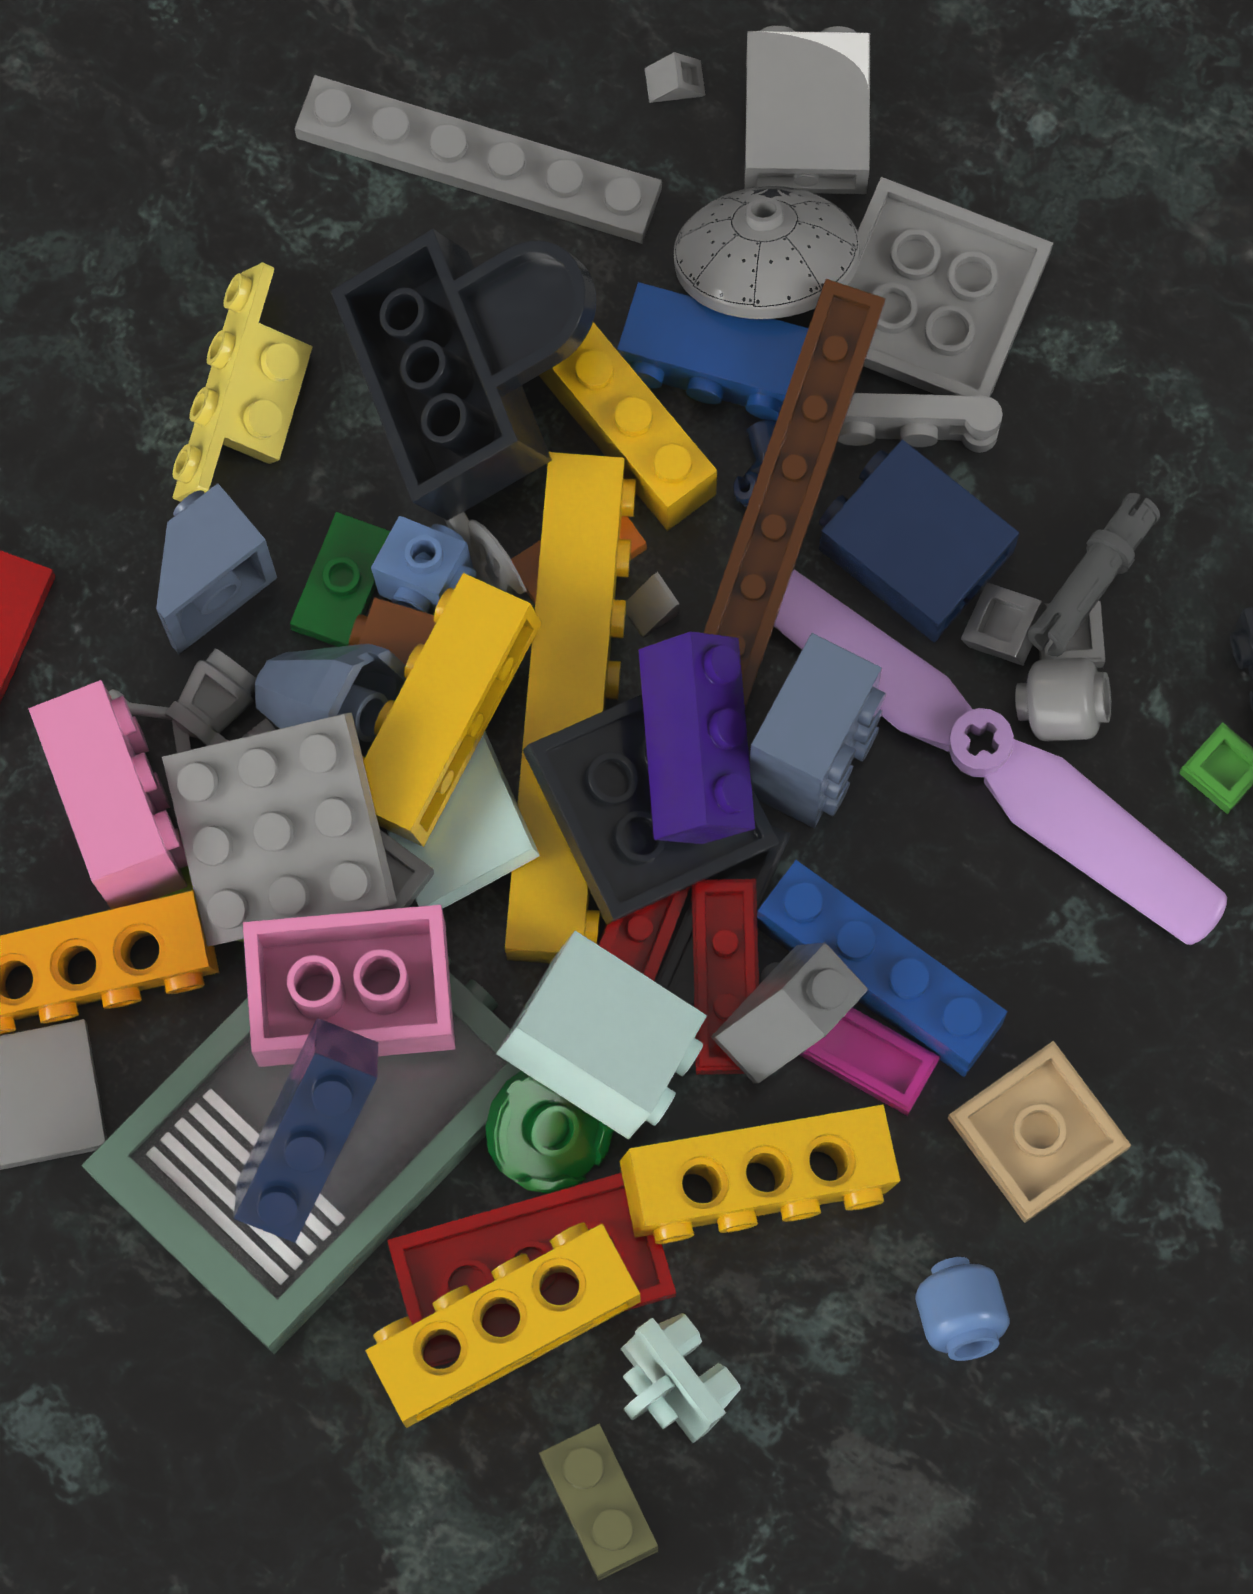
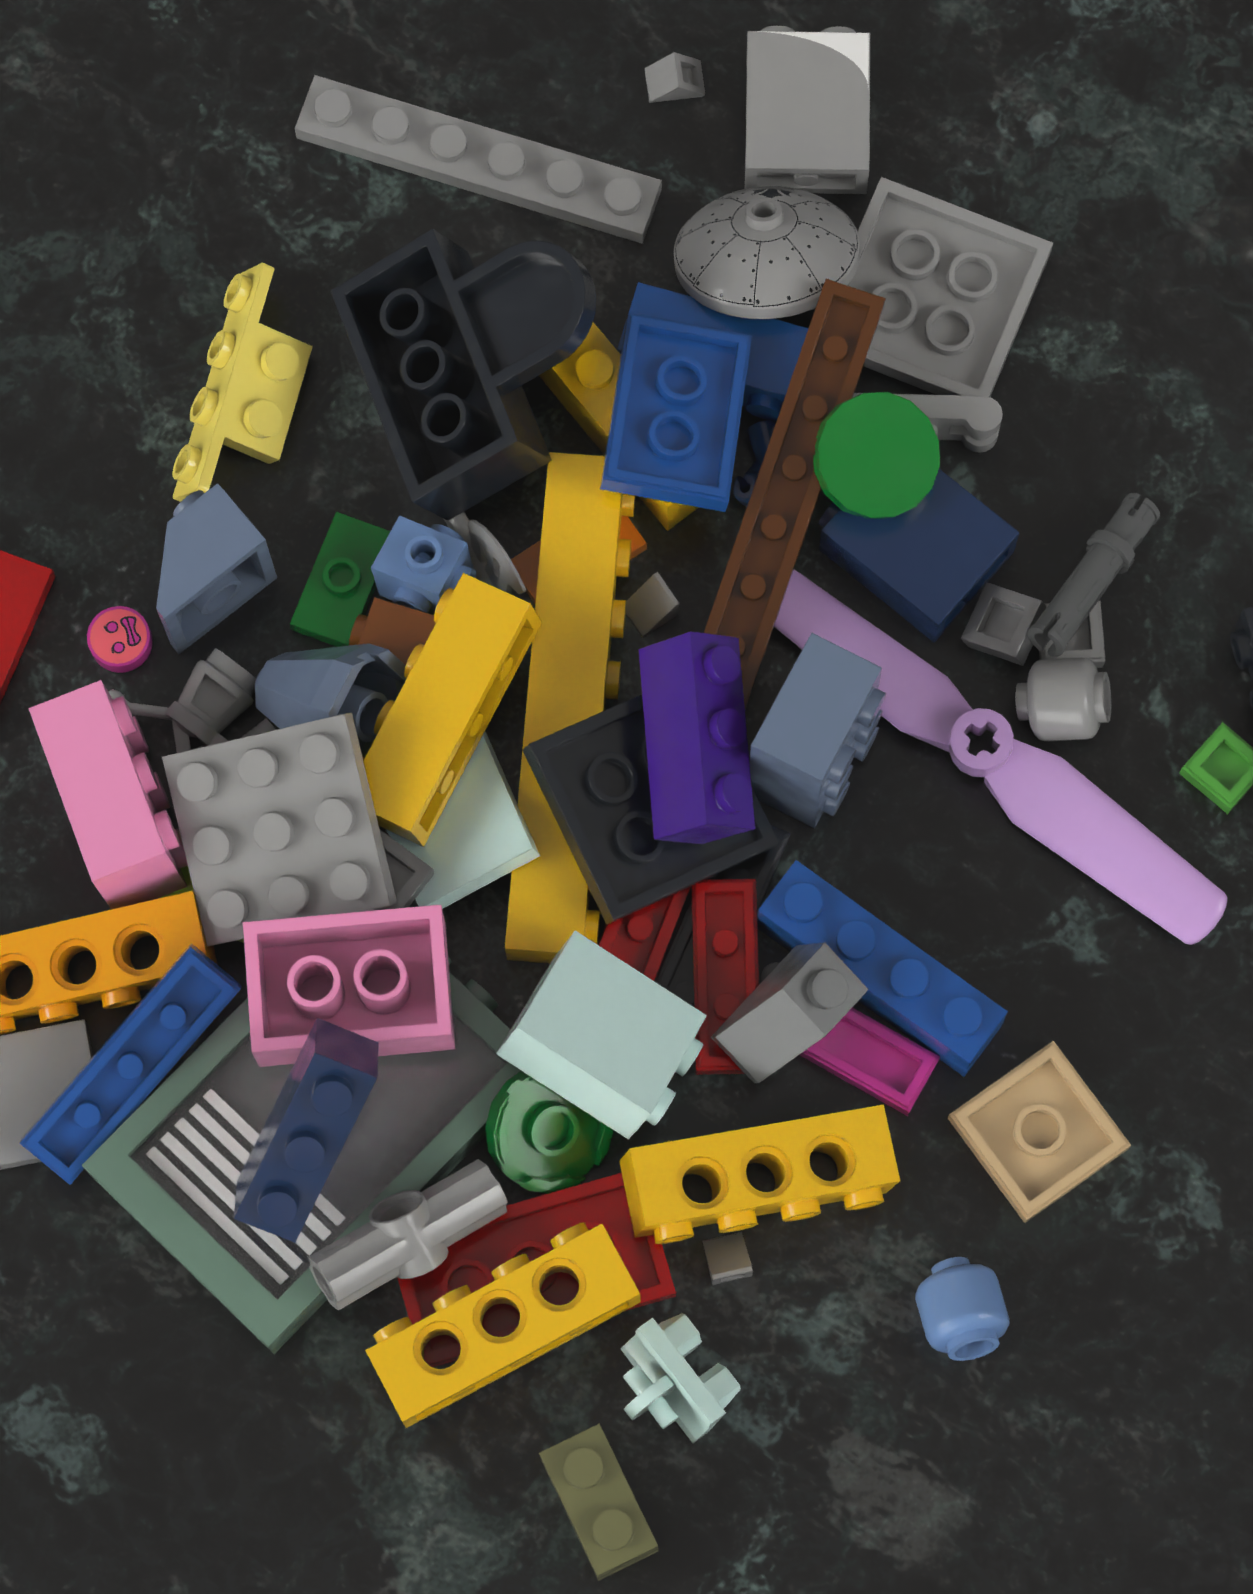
(119, 639): none -> tile
(131, 1063): none -> blue tile
(408, 1234): none -> light grey piece
(676, 412): none -> blue tile
(727, 1258): none -> light grey piece
(876, 455): none -> green tile

